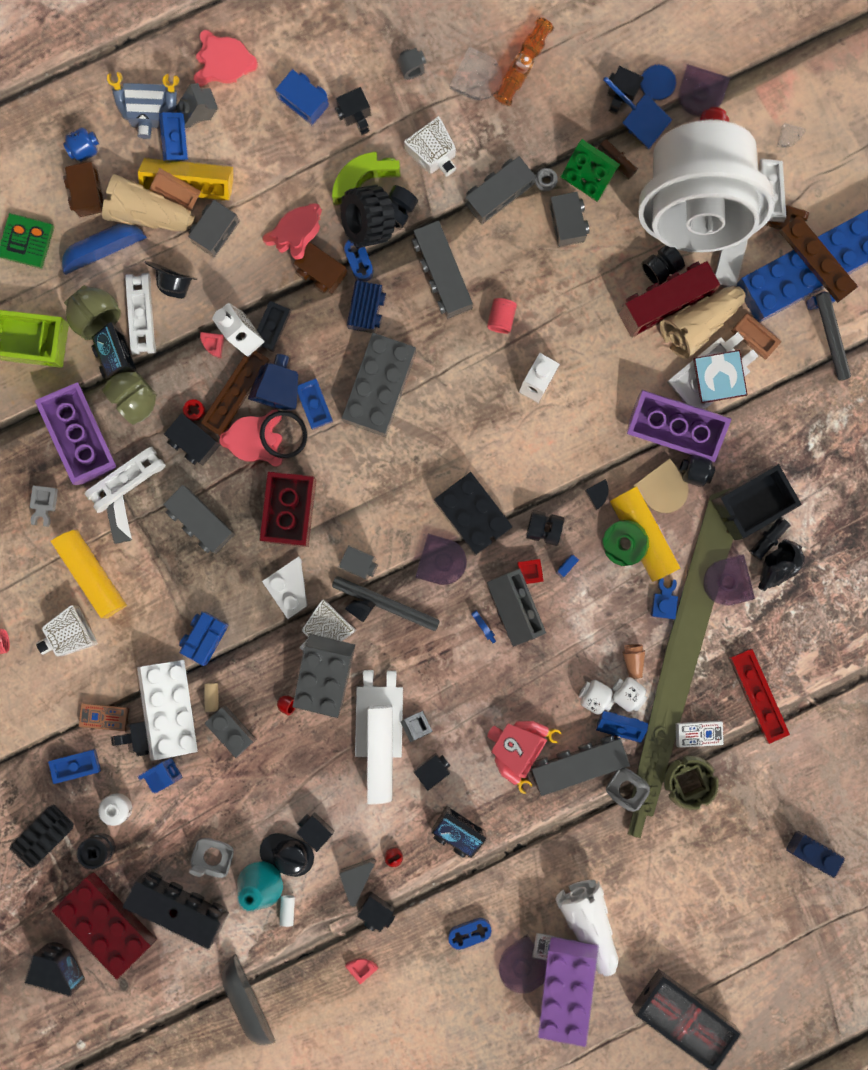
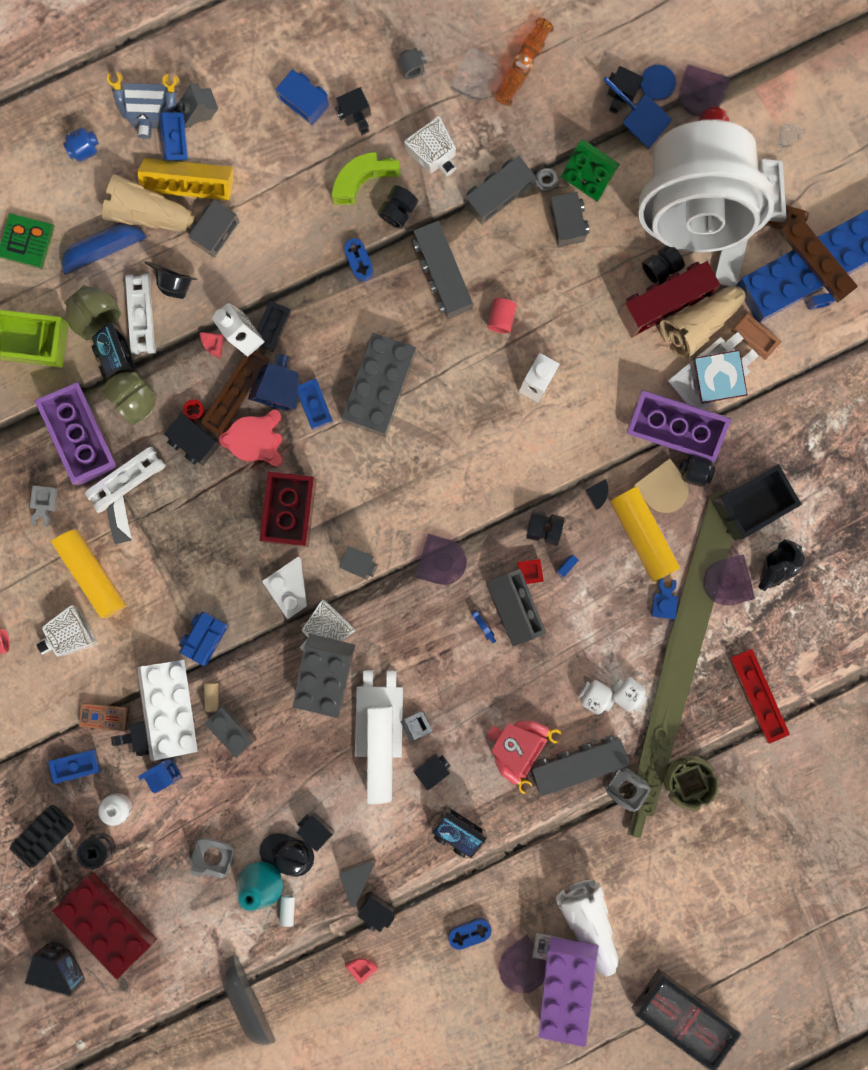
(84, 189): reddish brown brick -> none
(174, 189): nougat tile -> none
(176, 909): black brick -> none
(198, 520): dark grey brick -> none
(223, 59): coral tile -> none
(262, 434): black tyre -> none
(285, 704): red hinge -> none
(295, 230): coral tile -> none
(320, 269): reddish brown brick -> none
(360, 609): black tile -> none
(365, 307): dark blue brick -> none
(367, 215): black tyre -> none
(386, 603): dark grey axle -> none
(391, 852): red hinge -> none
(472, 513): black piece -> none
(622, 726): blue plate -> none
(626, 166): reddish brown axle -> none
(634, 660): nougat cone -> none
(637, 537): green tile -> none
(699, 734): white tile -> none
(770, 538): black pin -> none
(815, 854): dark blue brick -> none
(833, 335): dark grey axle -> none

